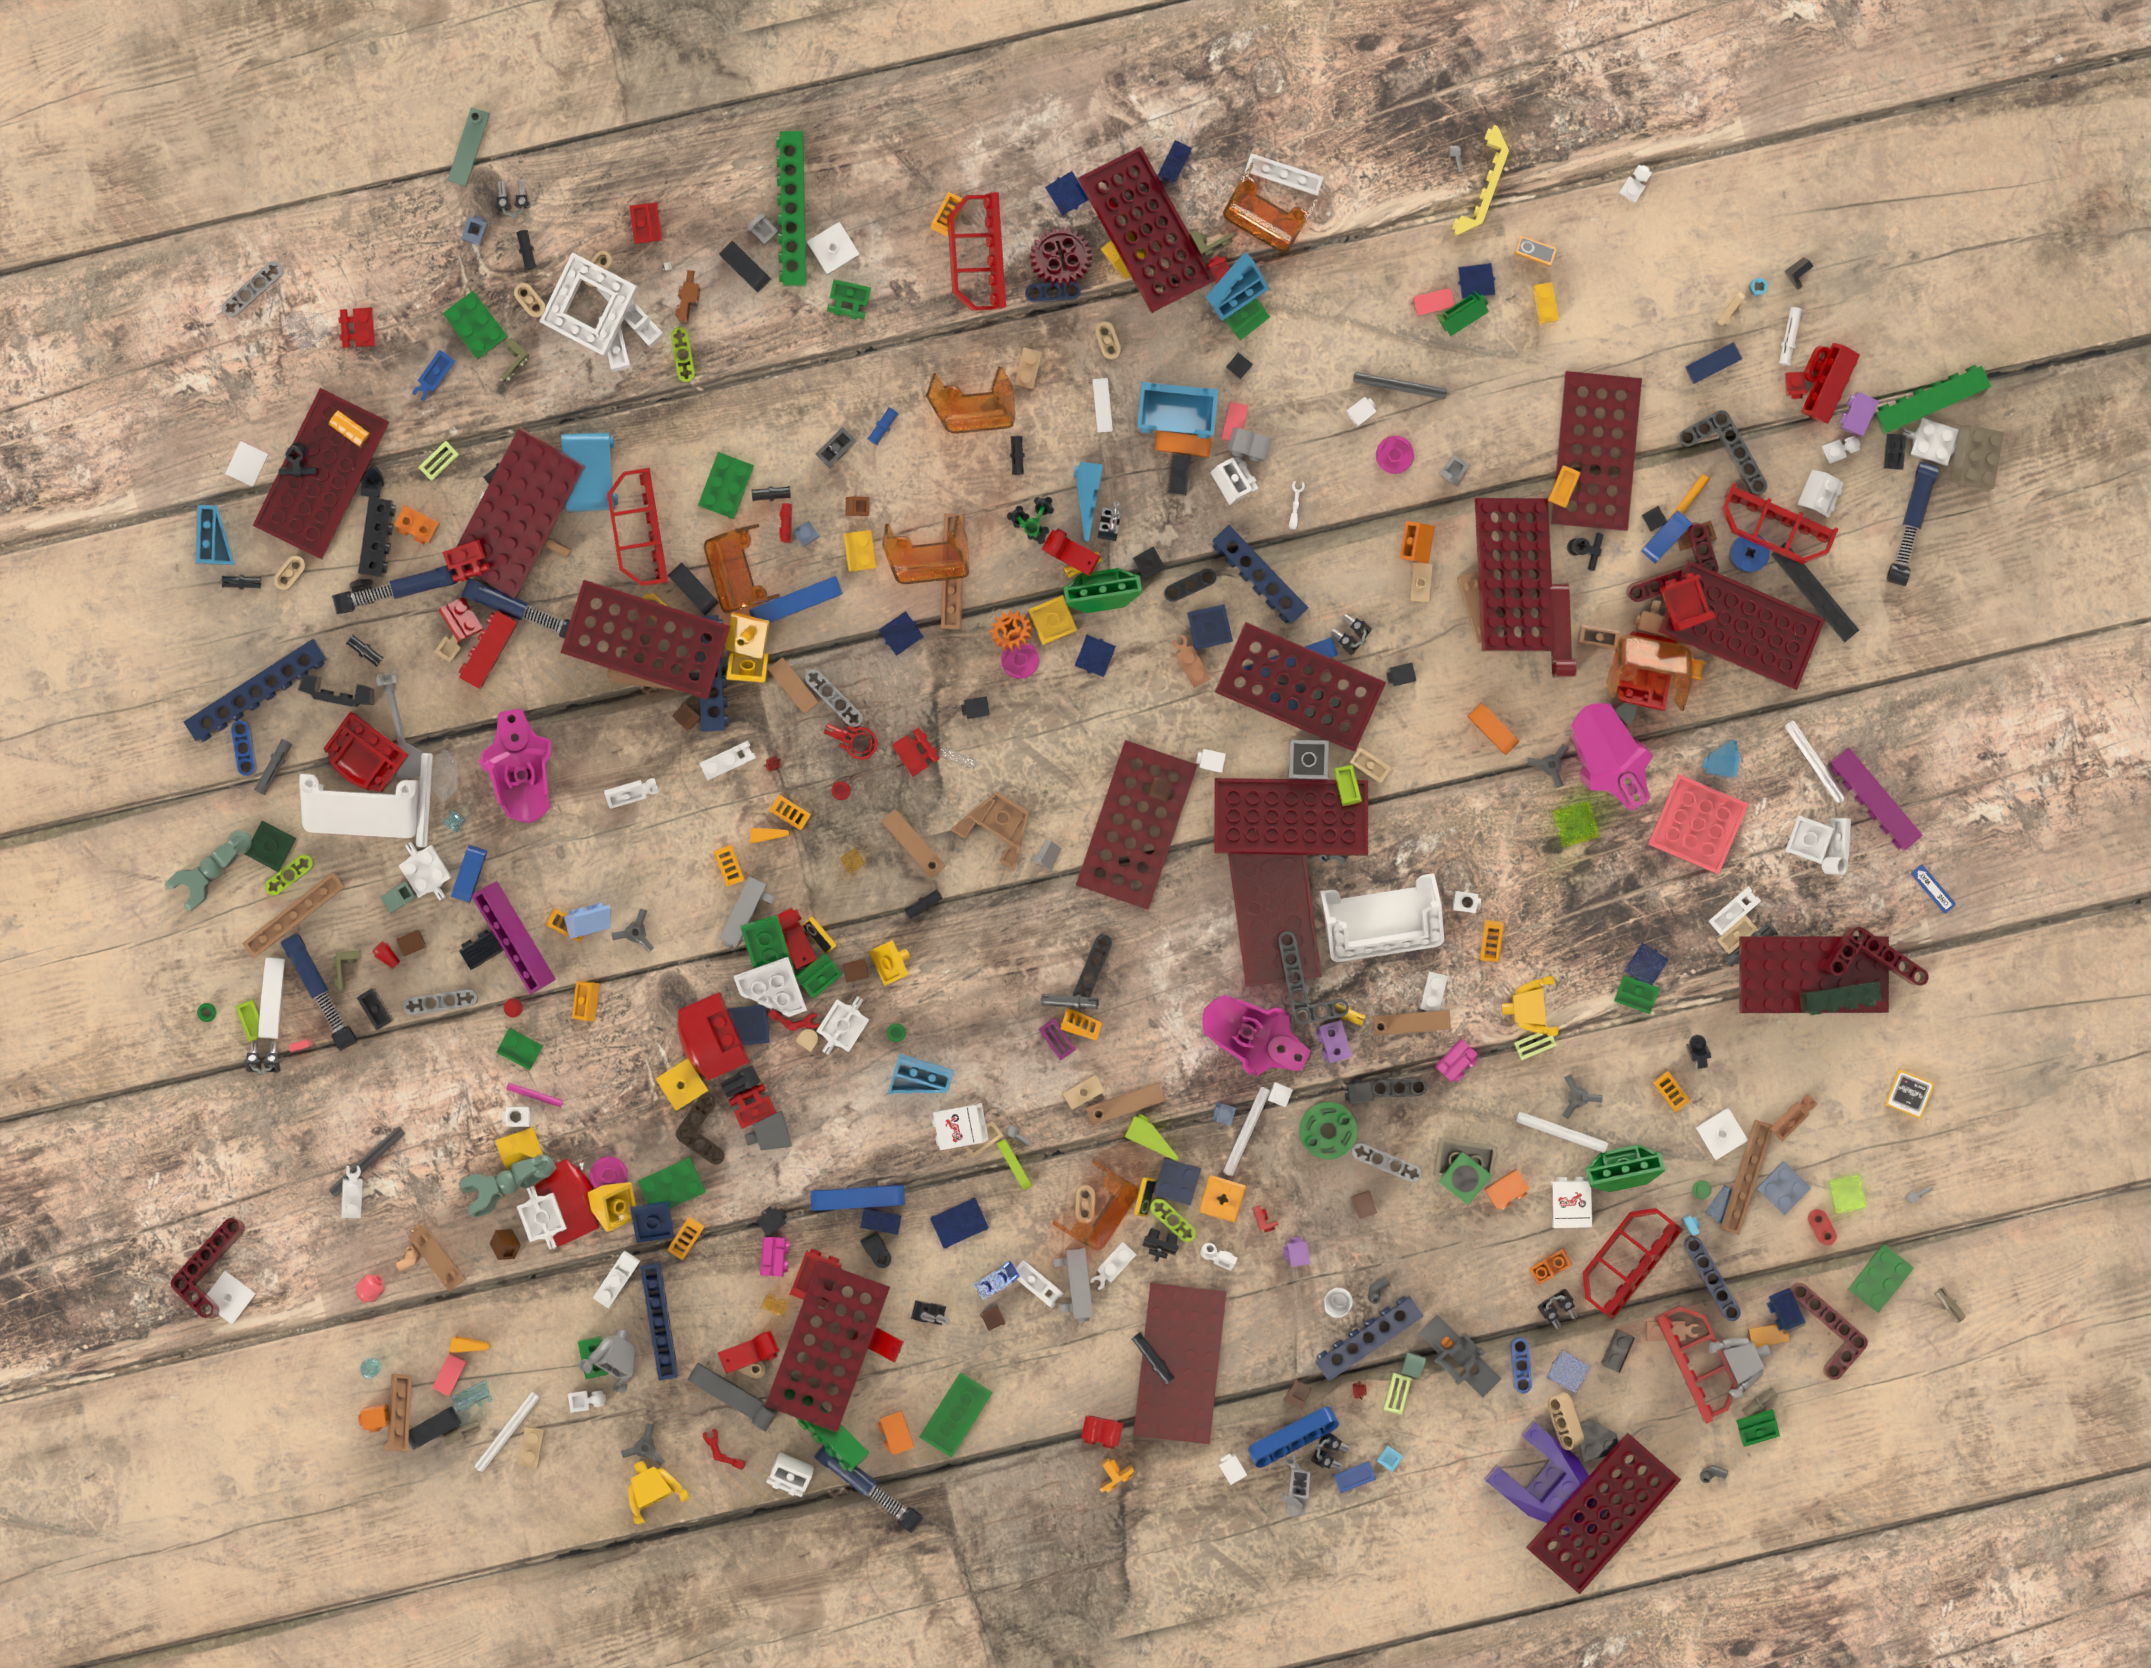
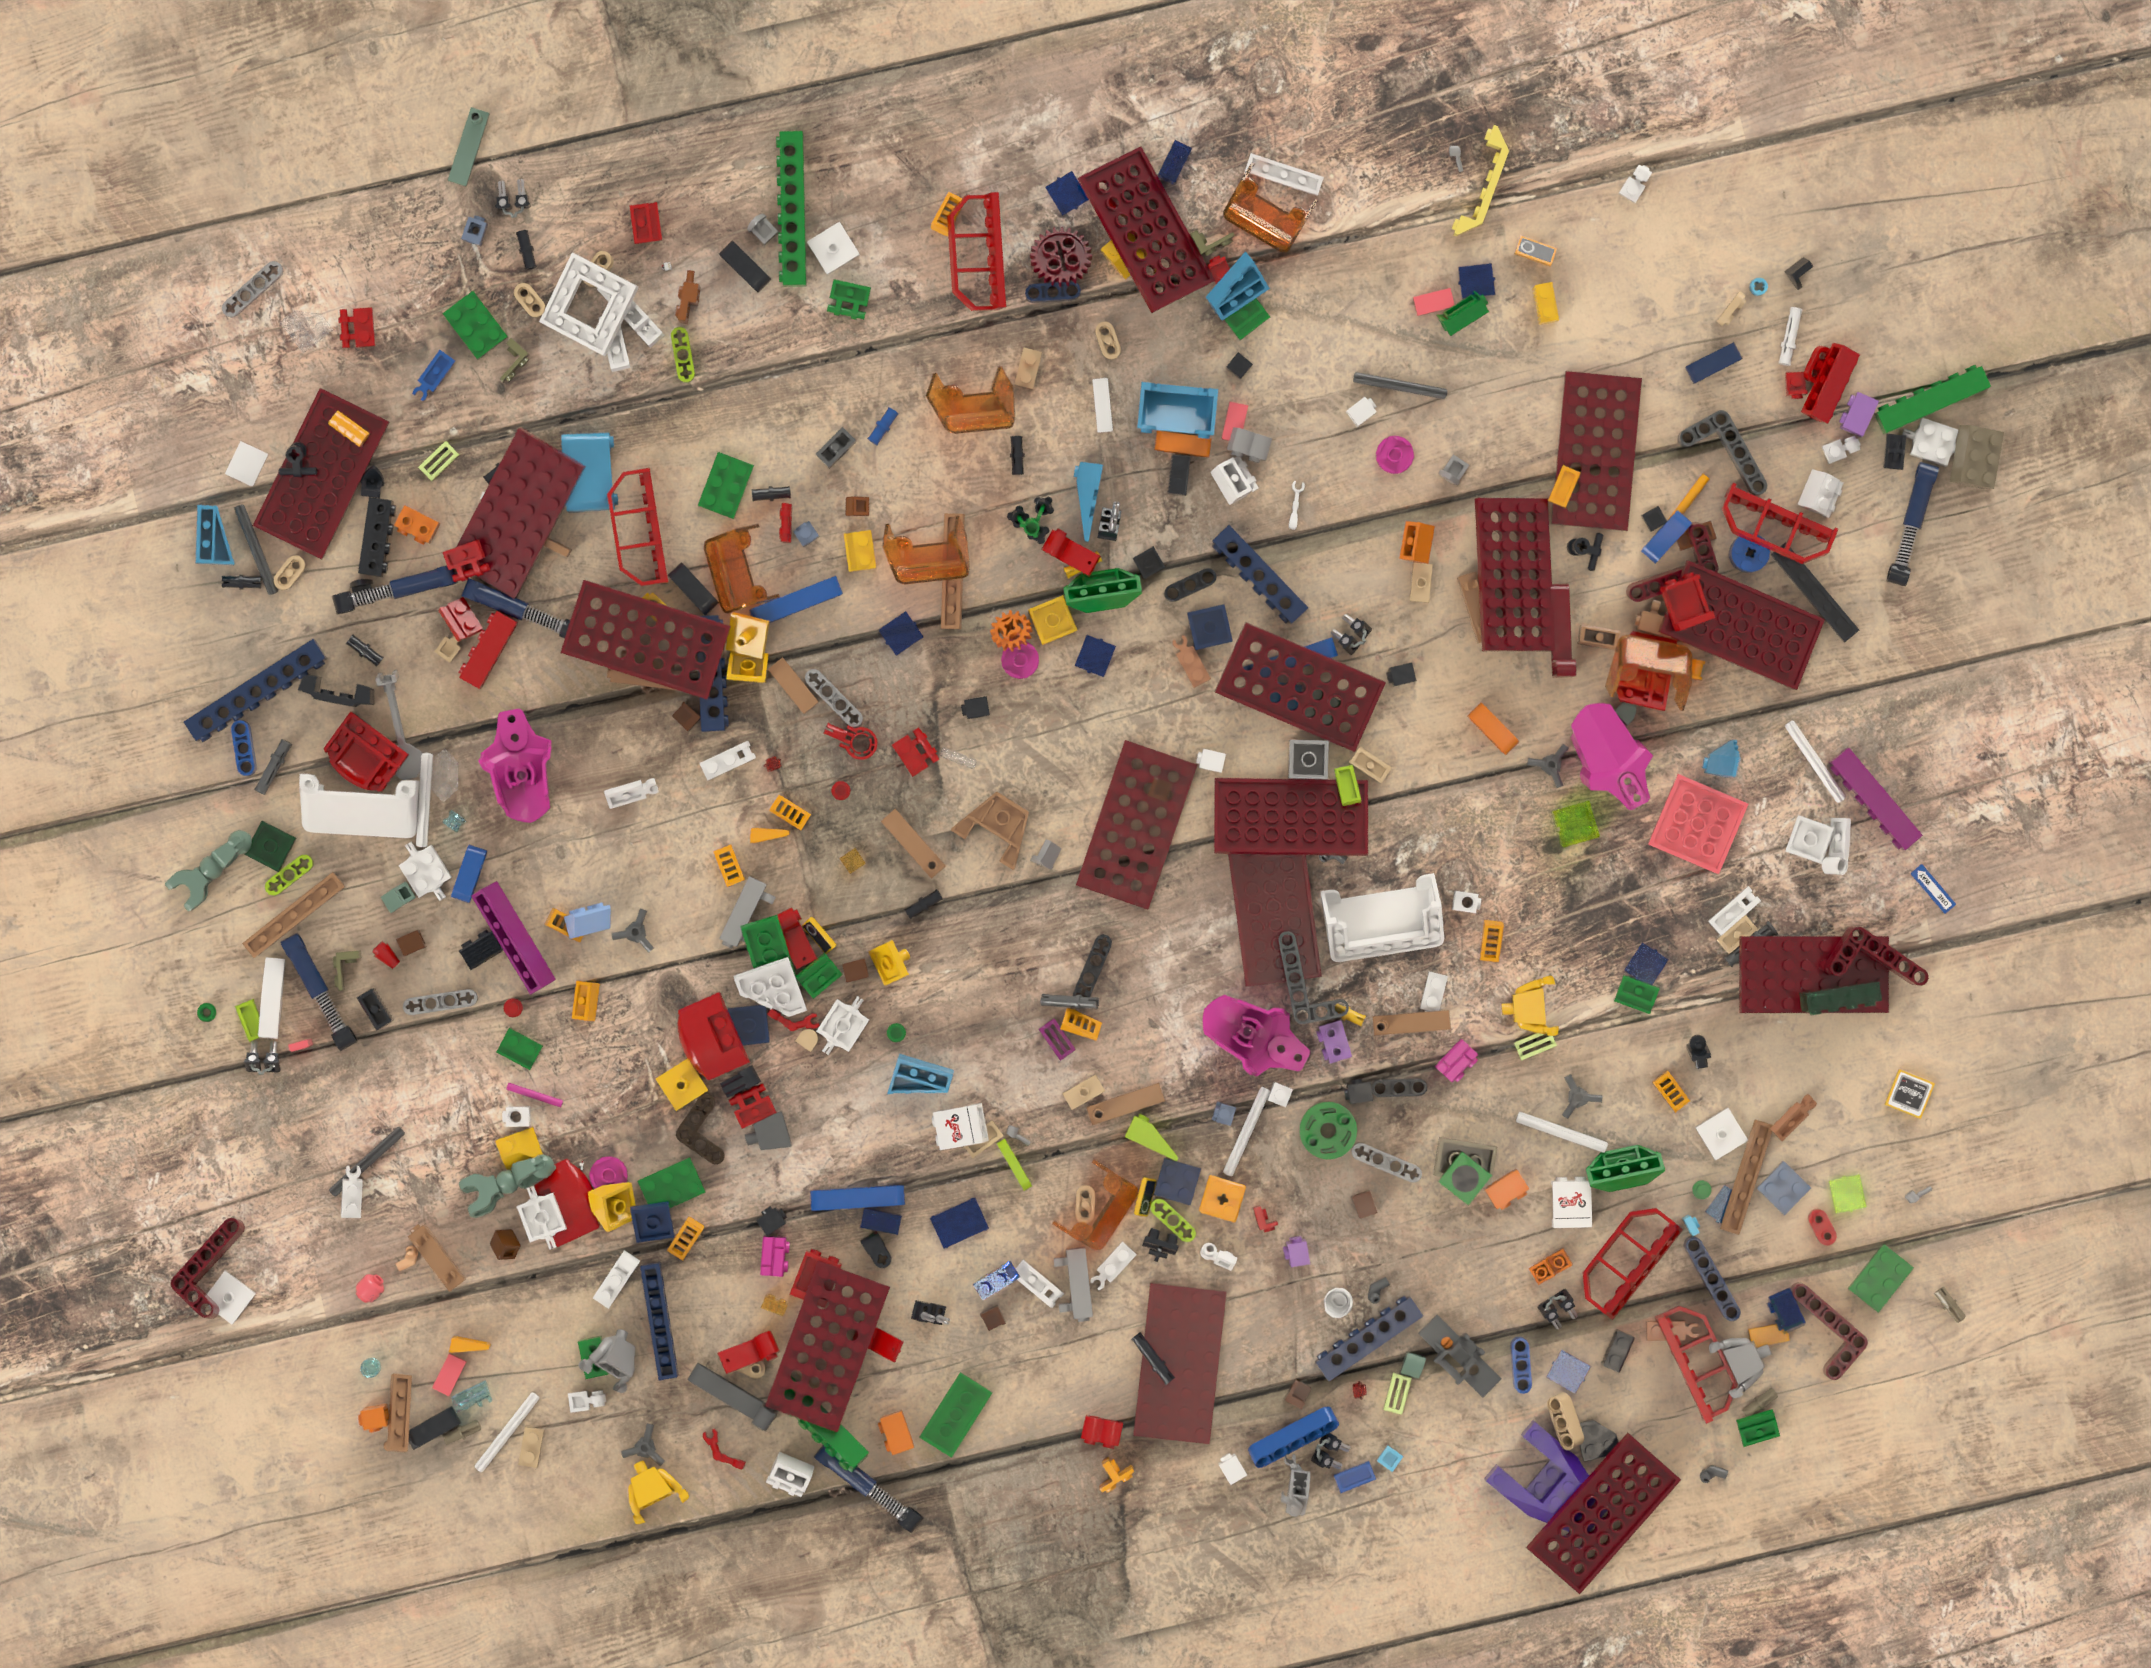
(256, 549): none -> dark grey axle

